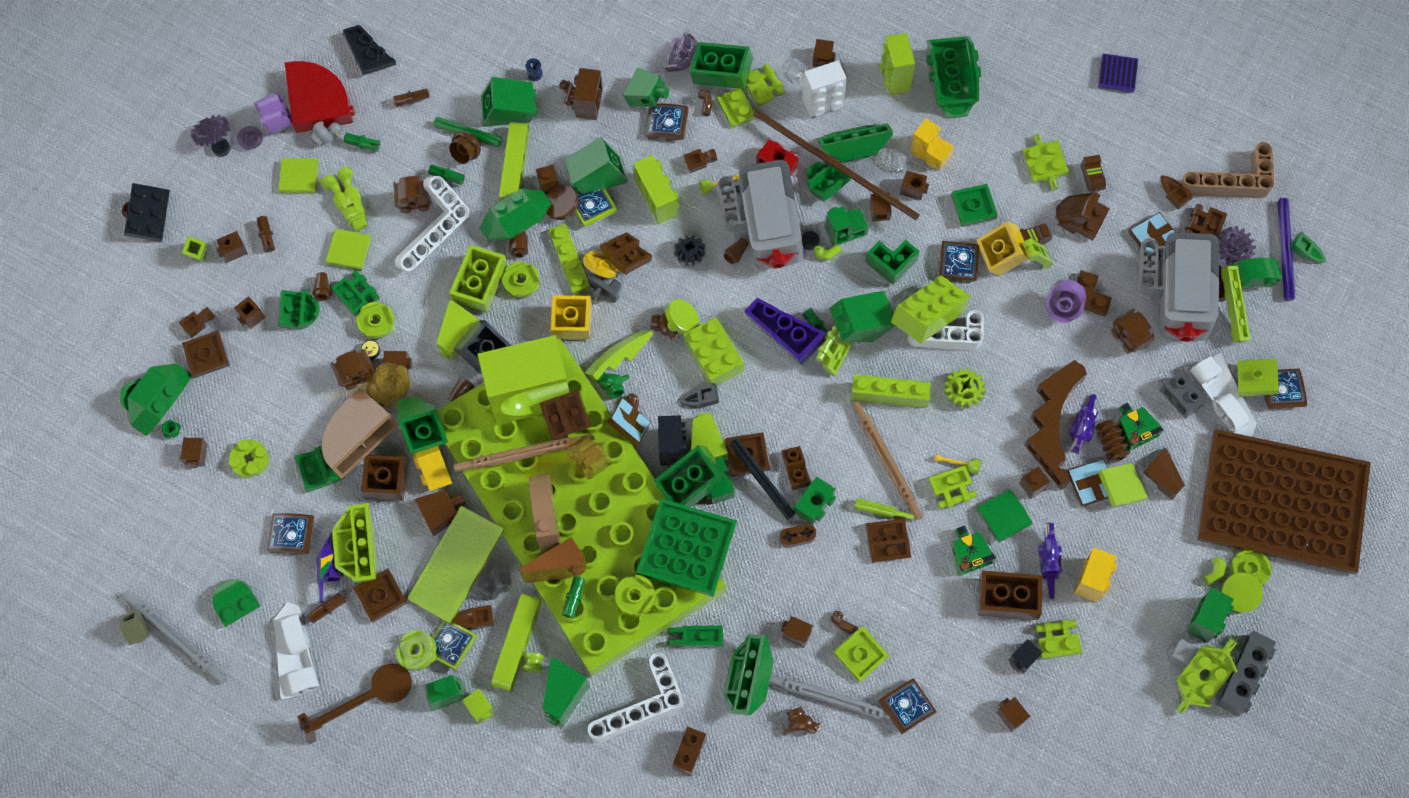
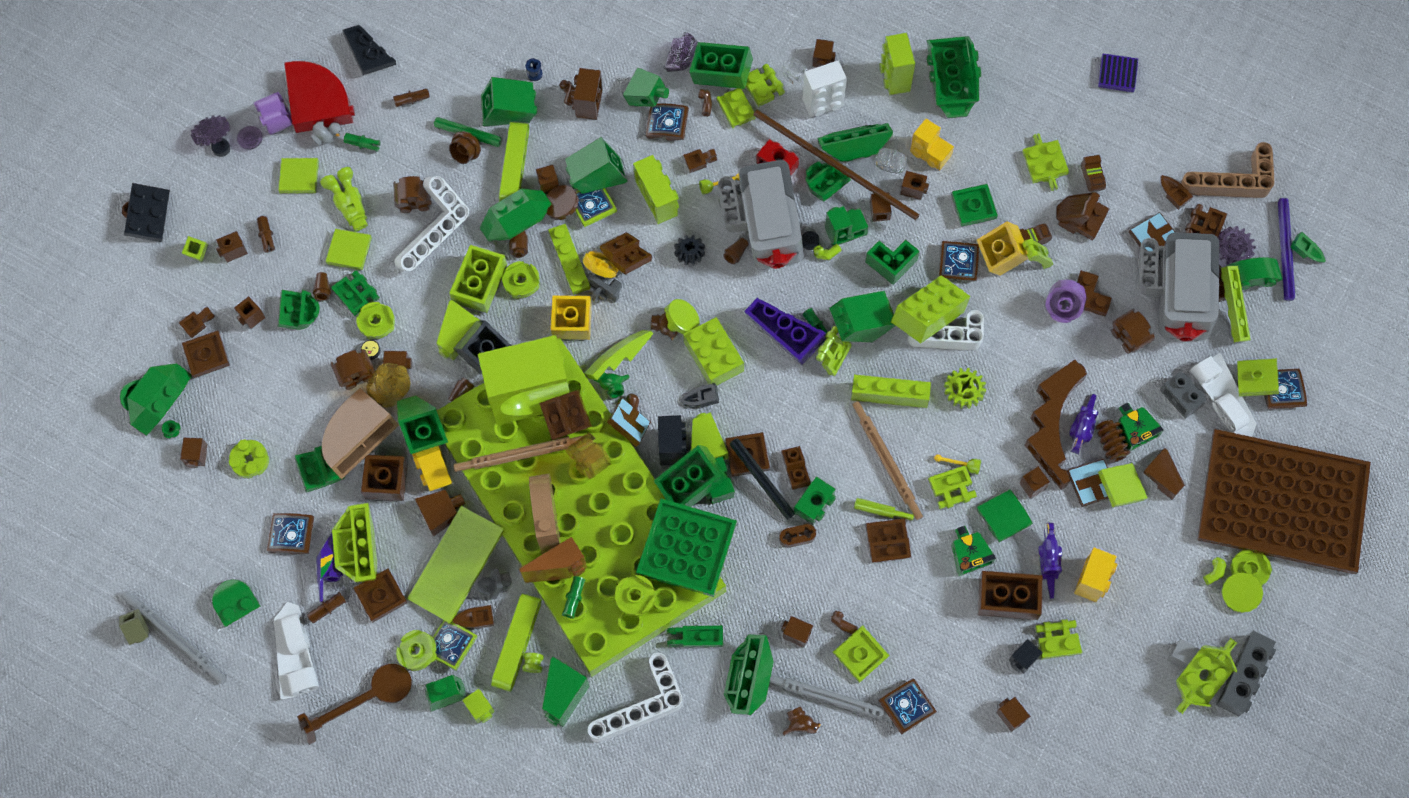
(446, 174): green axle -> none
(689, 751): reddish brown brick -> none
(1210, 615): green brick -> none

